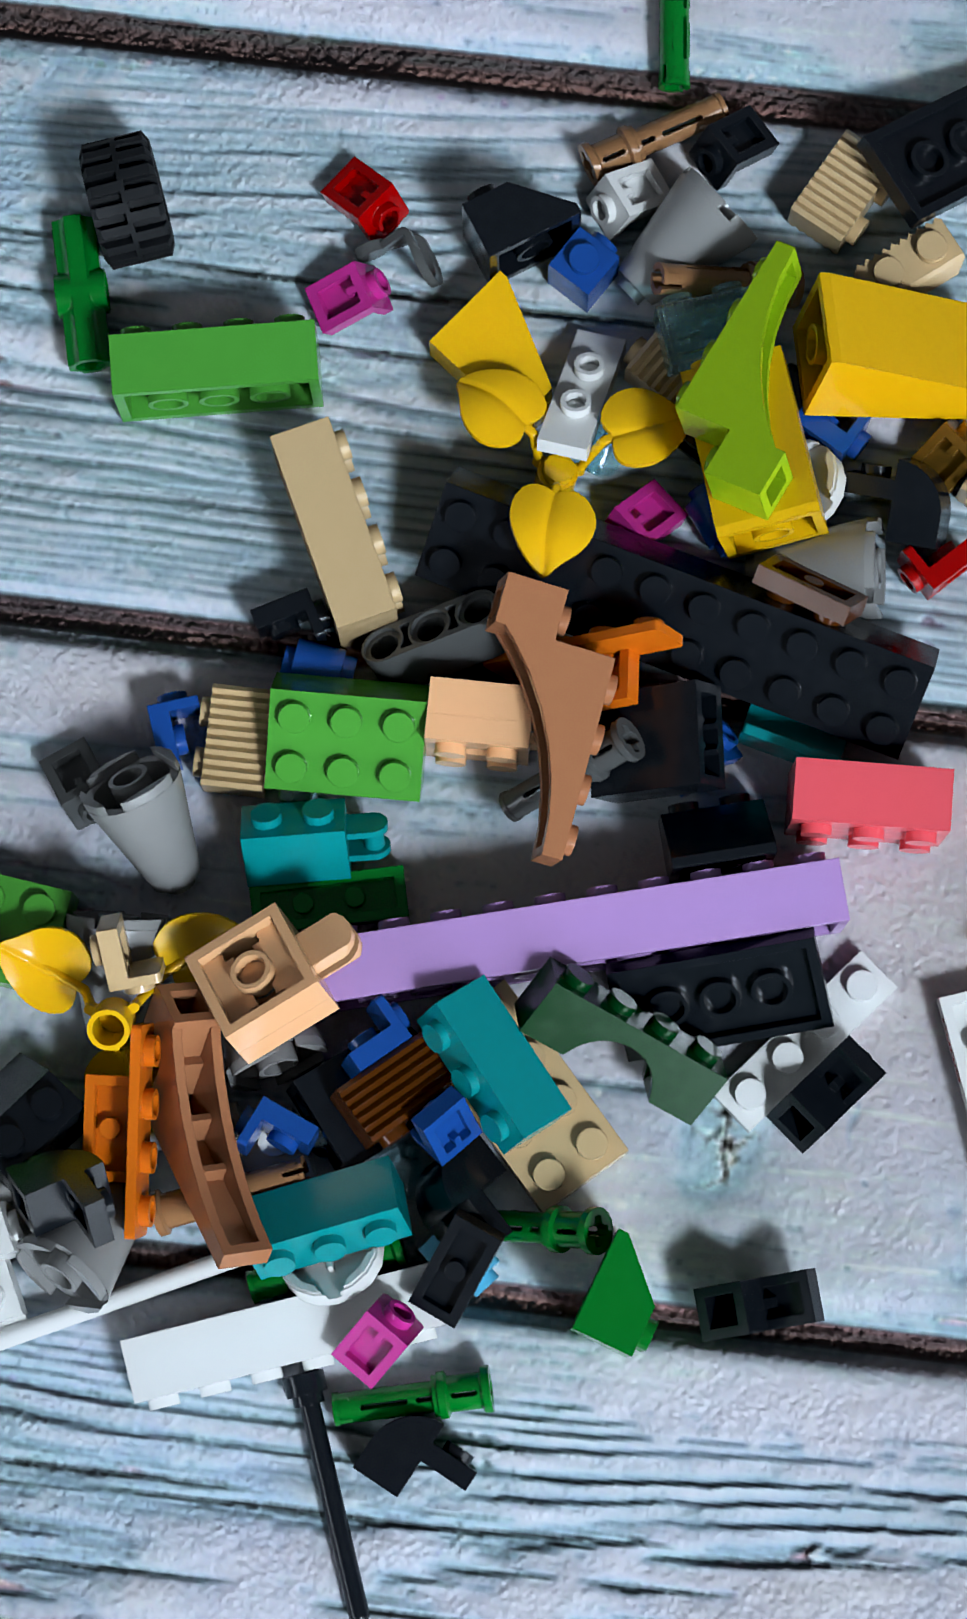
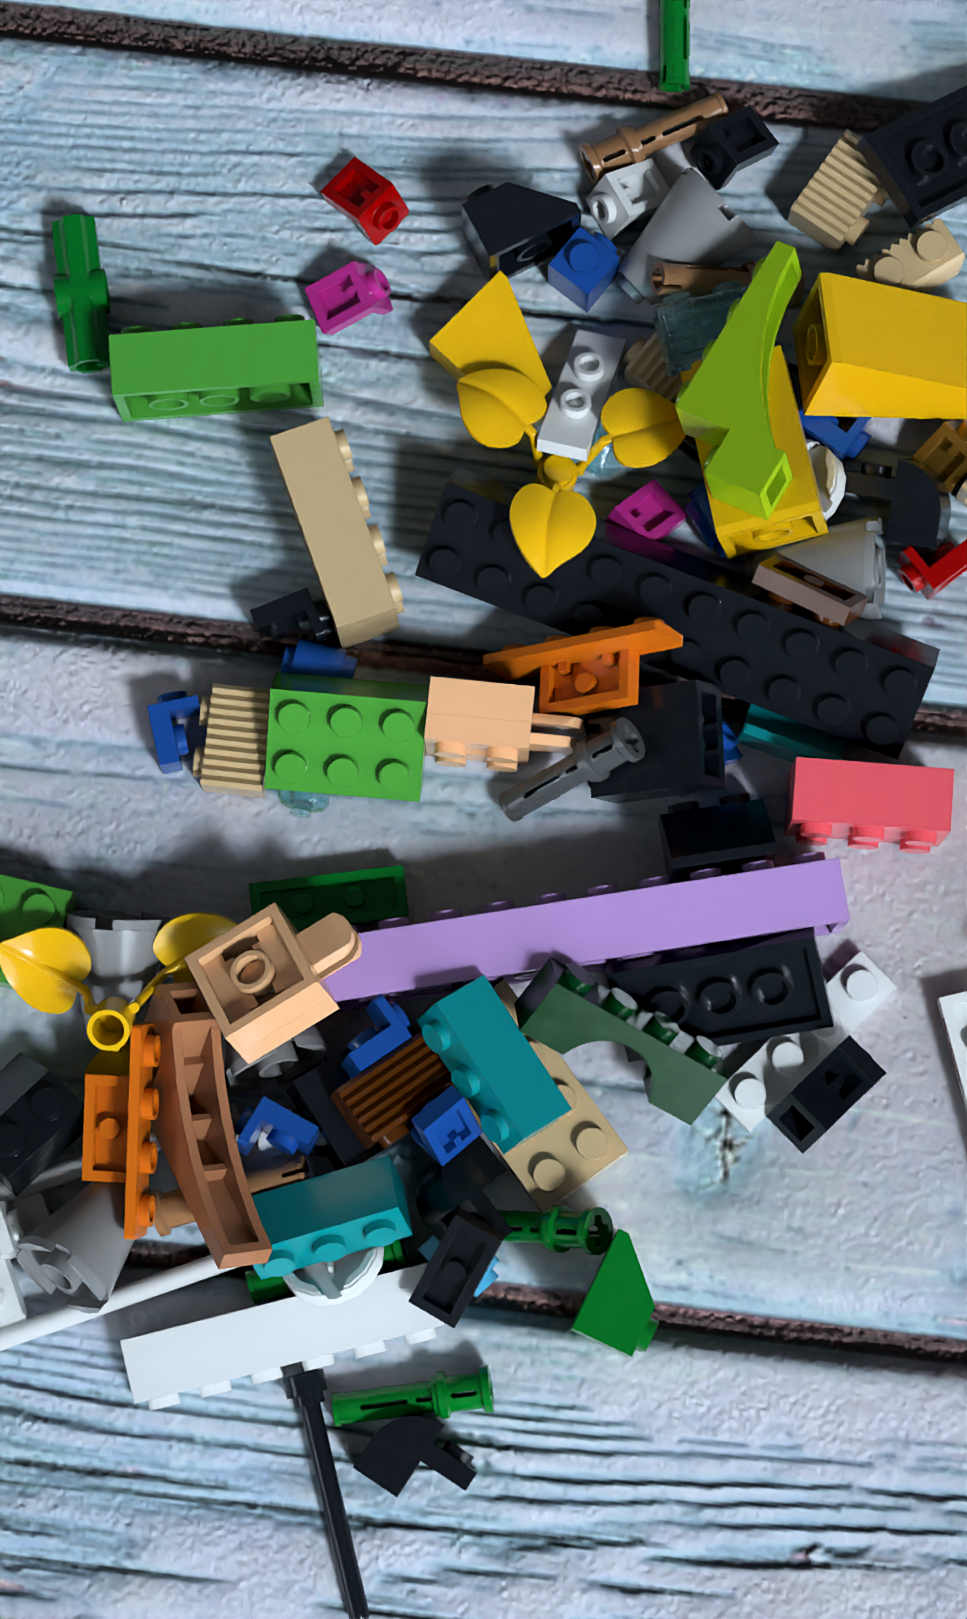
(63, 1189): black brick -> none
(68, 774): dark grey bracket -> none
(112, 951): tan bracket -> none
(126, 200): black tyre -> none
(147, 817): light grey cone -> none
(308, 841): teal brick -> none
(378, 1339): dark pink bracket -> none
(419, 249): dark grey piece -> none
(434, 641): dark grey beam -> none
(564, 697): nougat arch -> none
(758, 1304): black brick -> none

